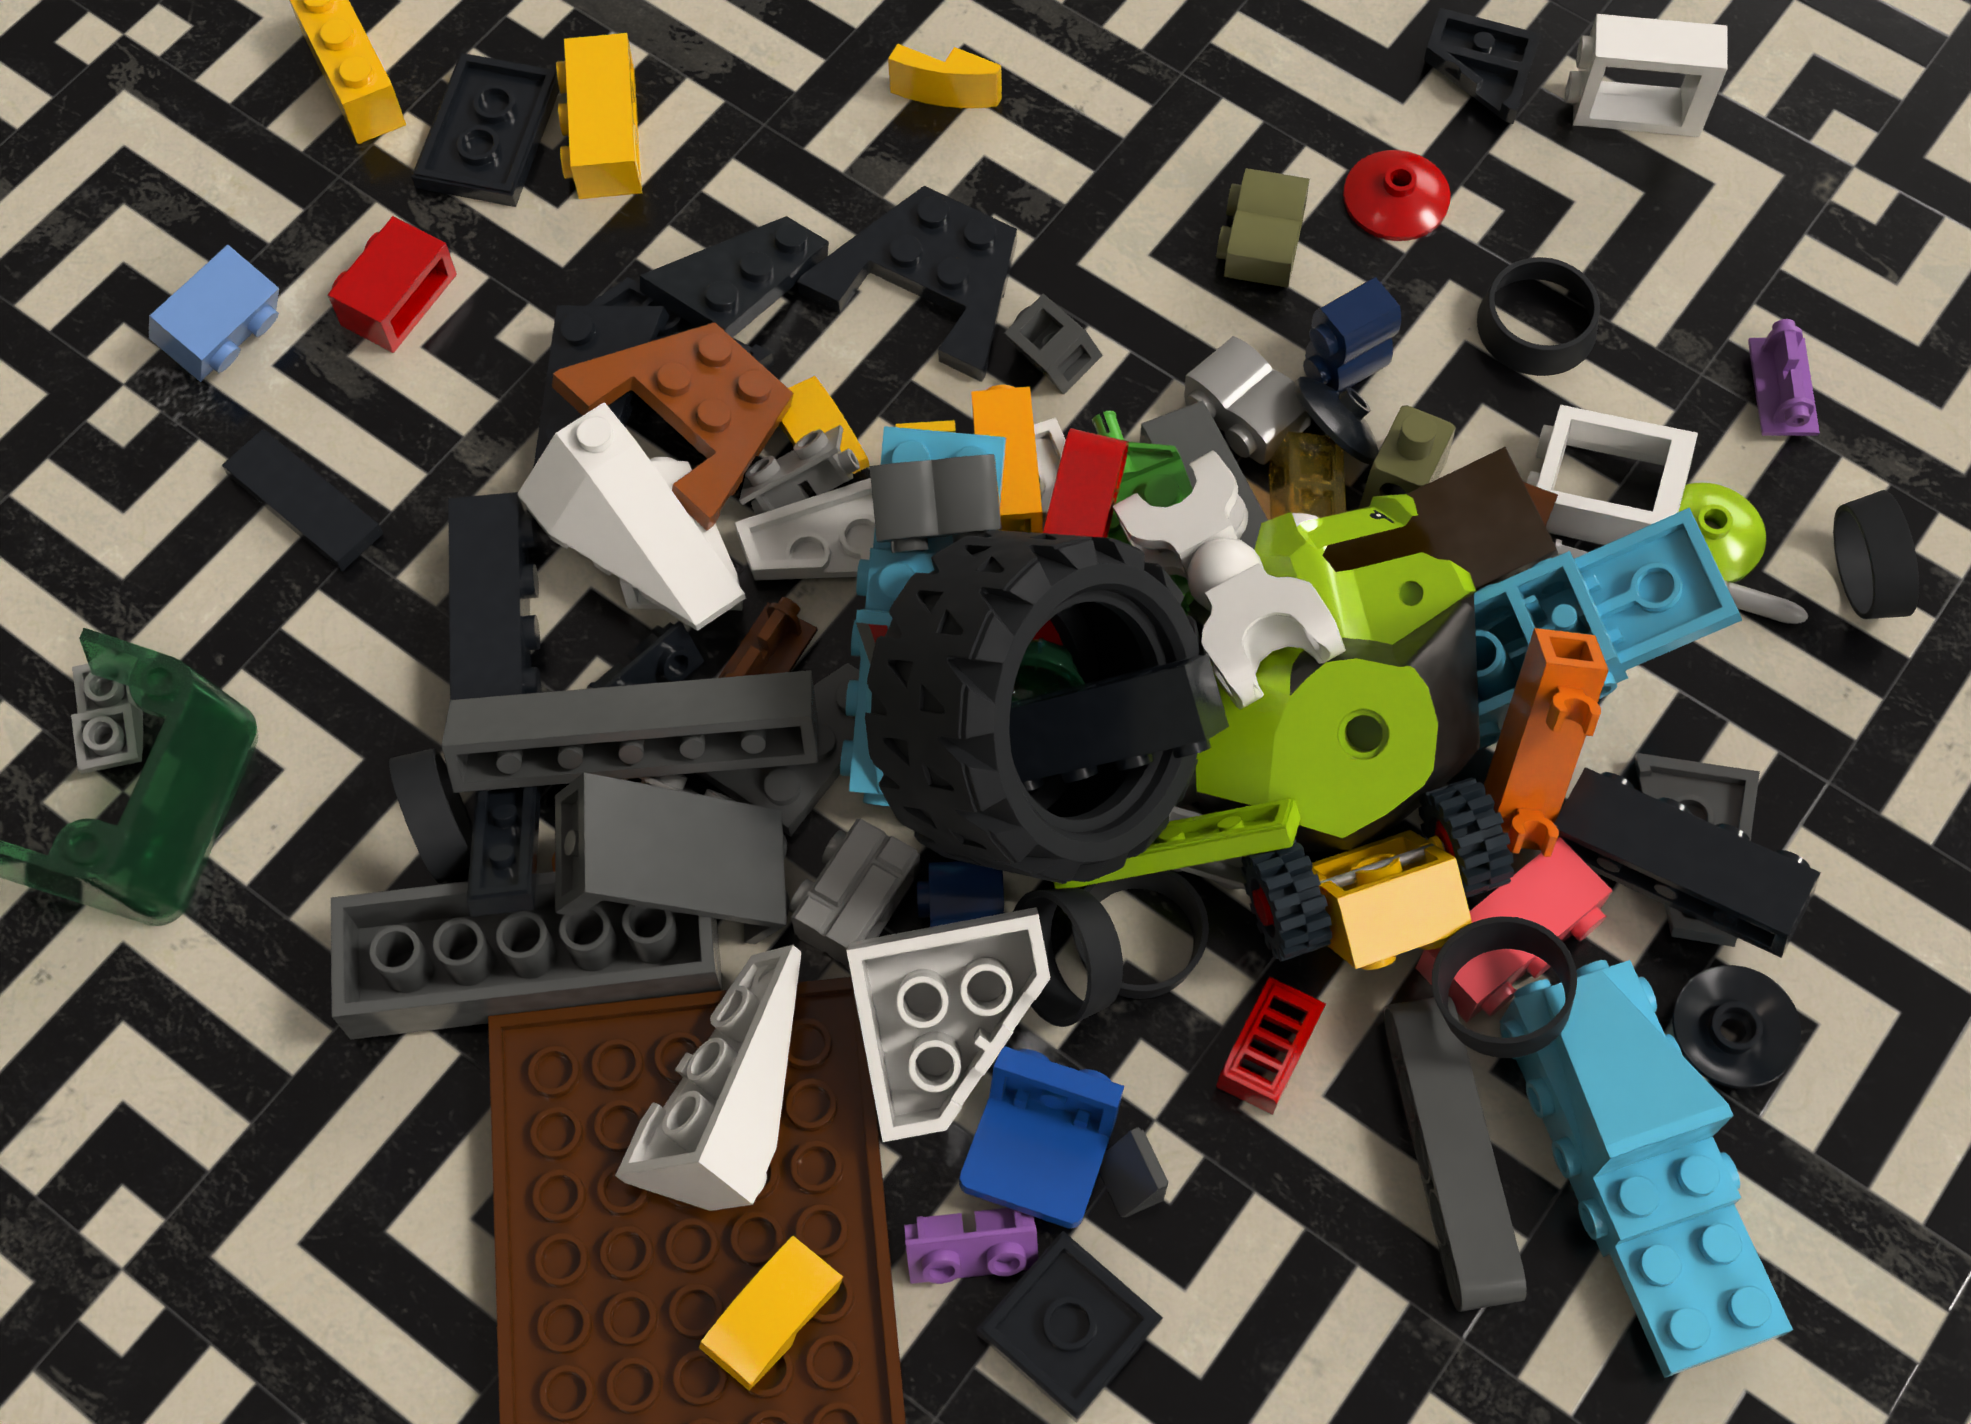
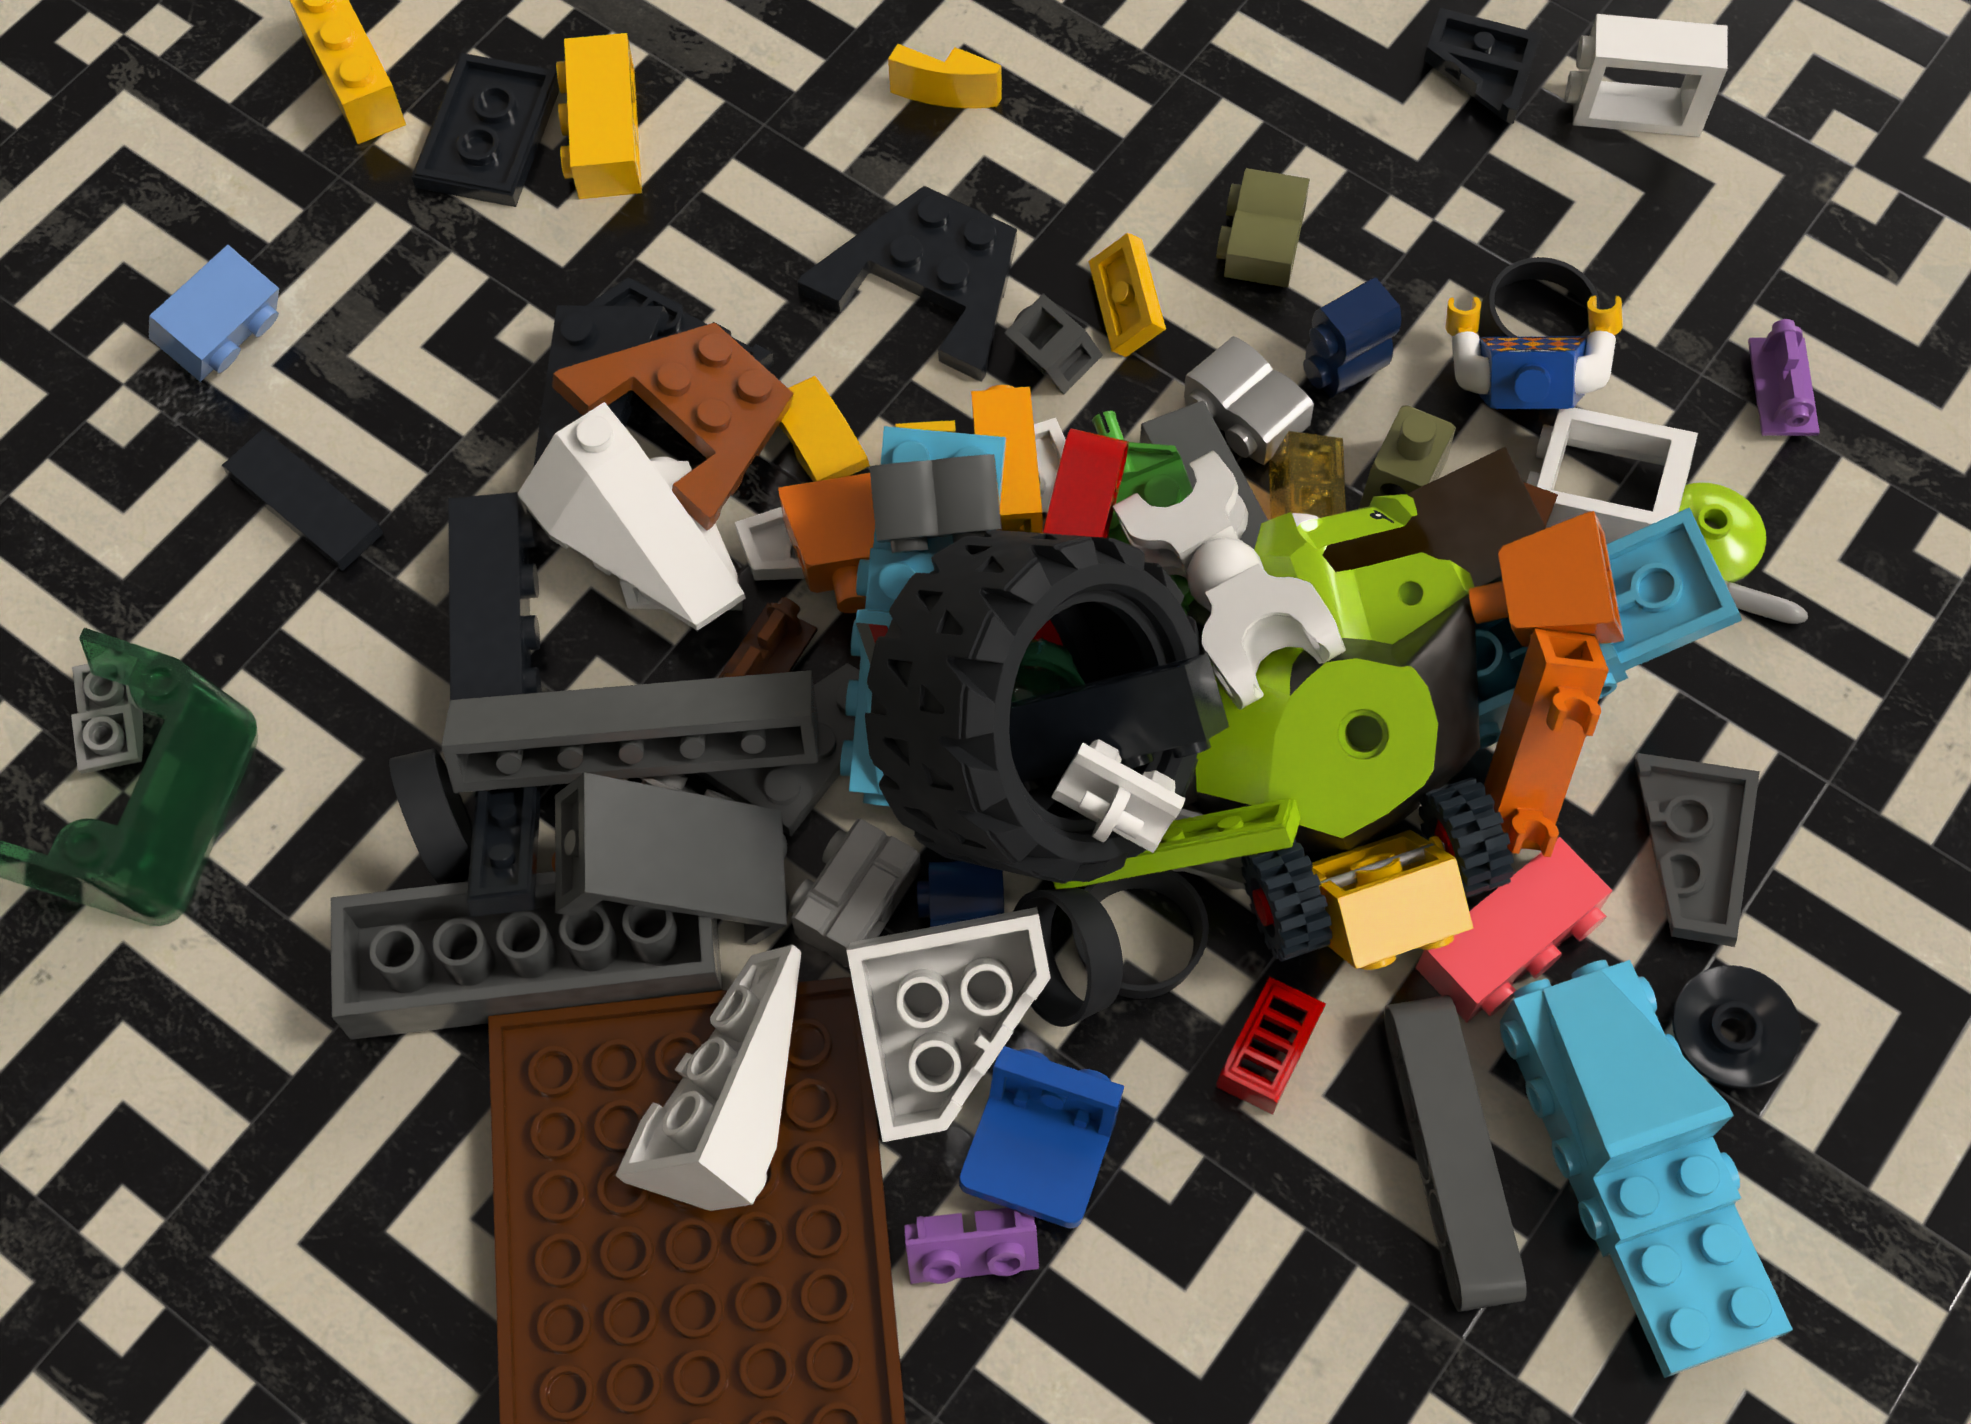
(392, 284): red brick -> none
(660, 658): black hinge -> none
(738, 276): black wing -> none
(770, 1312): yellow slope -> none
(814, 459): light grey hinge -> none
(830, 533): none -> orange torso
(1069, 1326): black plate -> none
(1119, 797): none -> white hips
(1127, 295): none -> yellow plate
(1133, 1174): dark grey slope -> none
(1339, 417): black dish -> none
(1395, 210): red dish -> none
(1498, 934): black tyre -> none
(1533, 370): none -> torso
(1554, 583): none -> orange torso
(1687, 861): black brick -> none
(1876, 557): black tyre -> none

